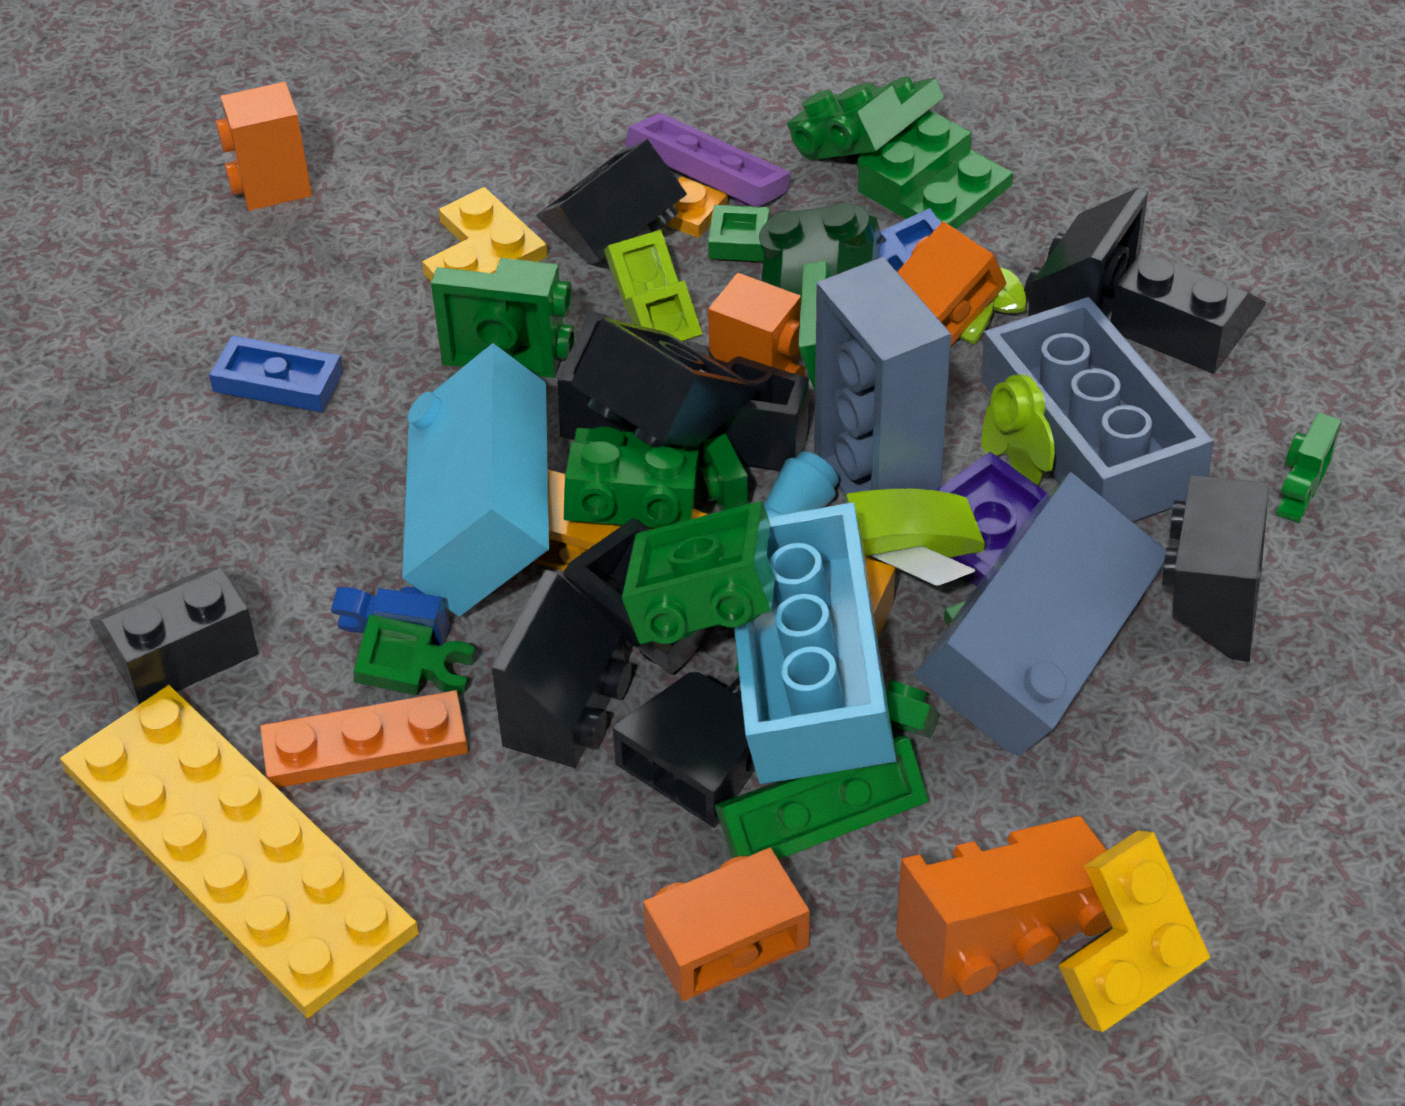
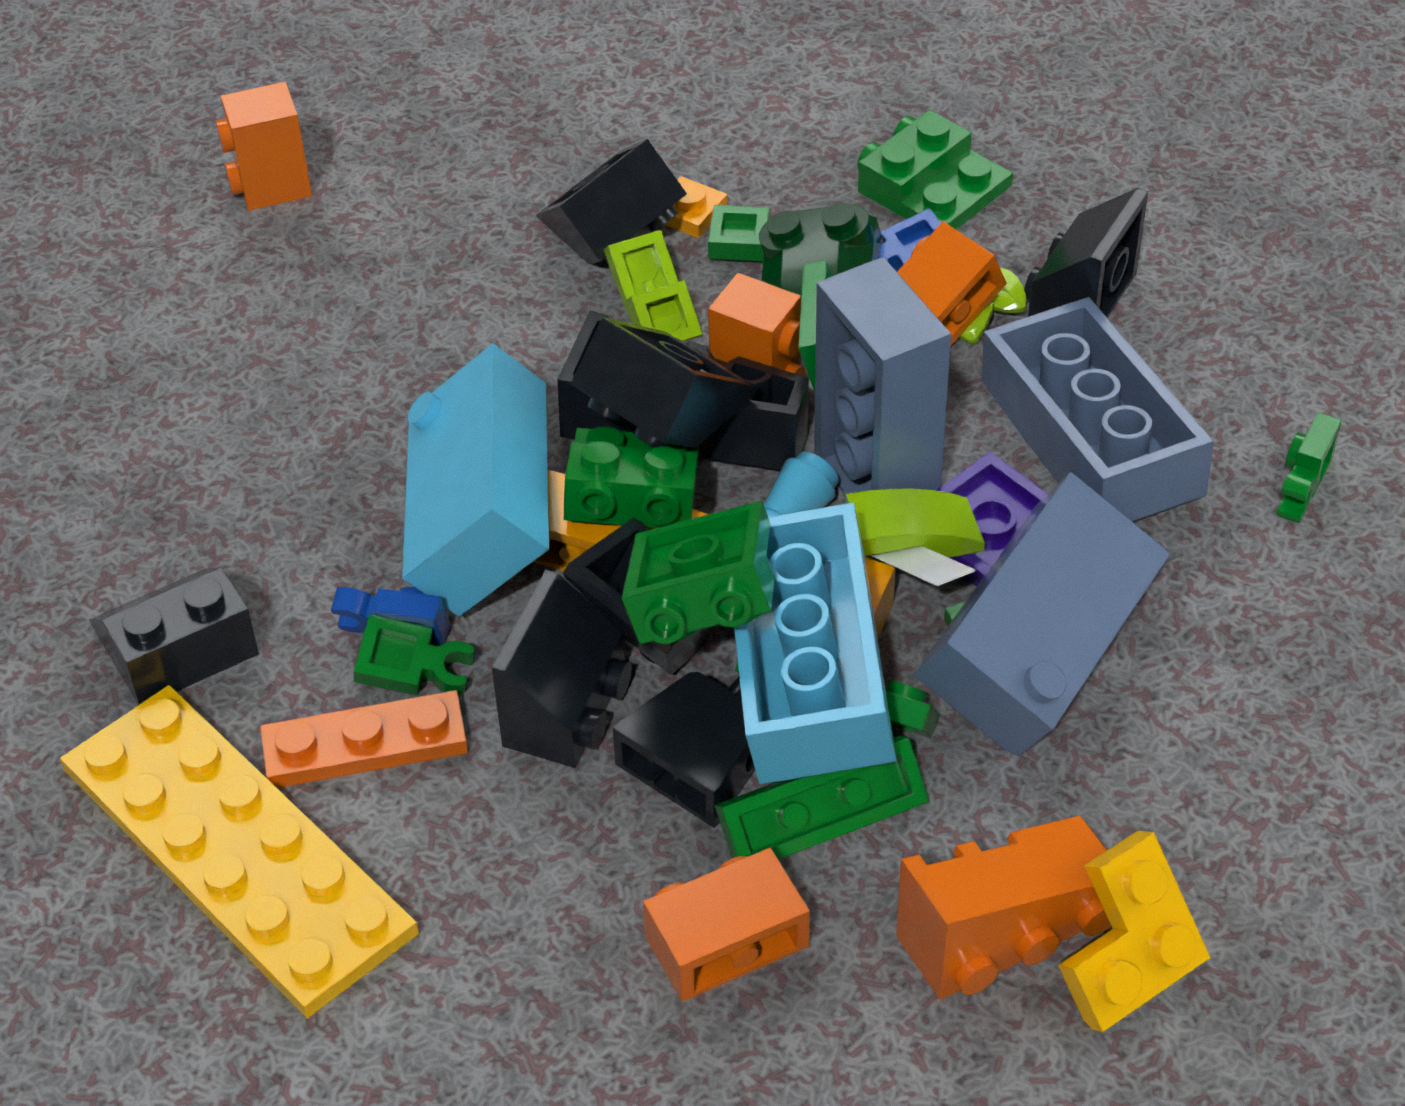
(276, 373): blue plate -> none
(486, 235): yellow plate -> none
(514, 309): green plate -> none
(711, 160): medium lavender plate -> none
(722, 474): green plate -> none
(860, 117): green plate -> none
(1018, 427): lime plate -> none
(1181, 311): black slope -> none
(1218, 560): black slope -> none

